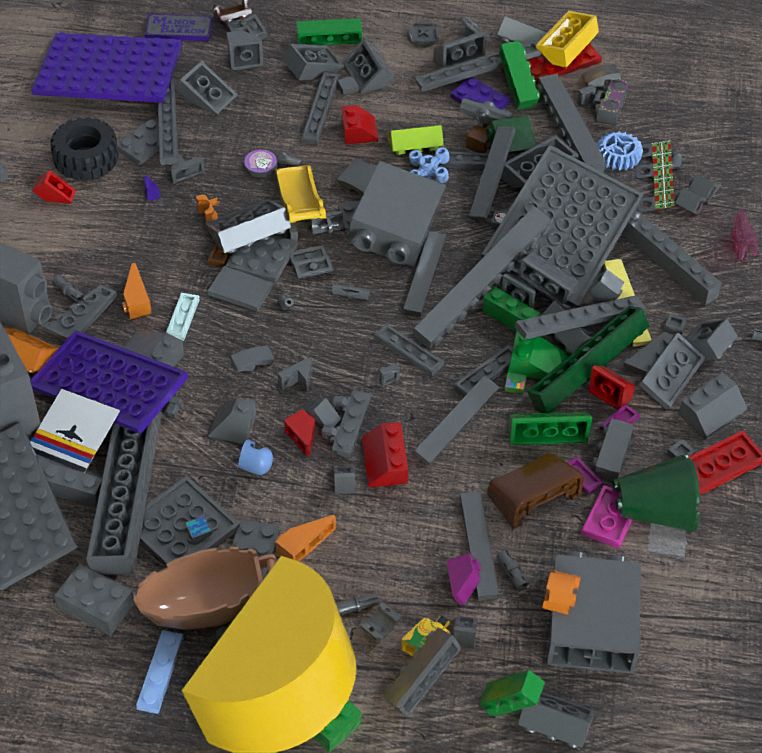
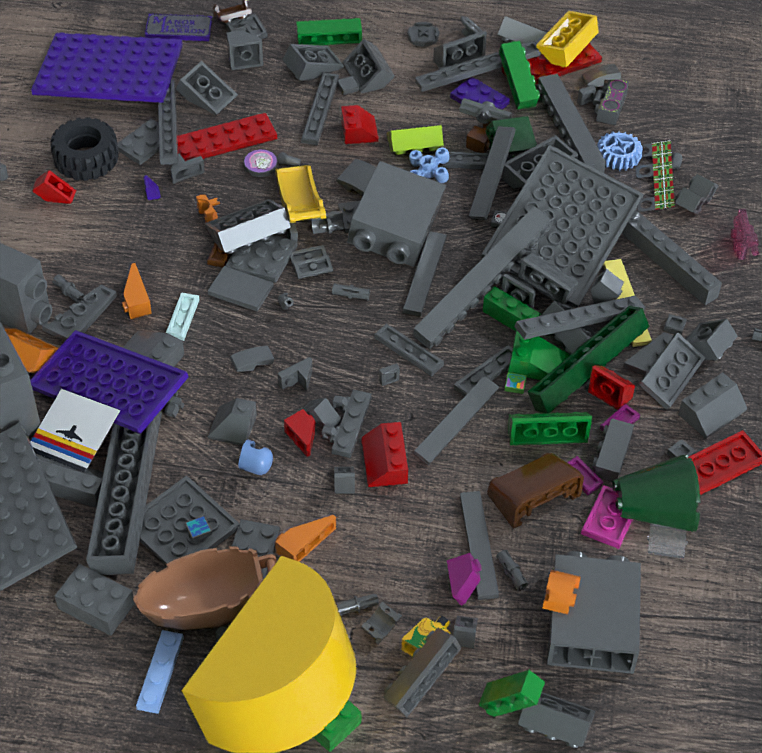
(226, 137): none -> red plate

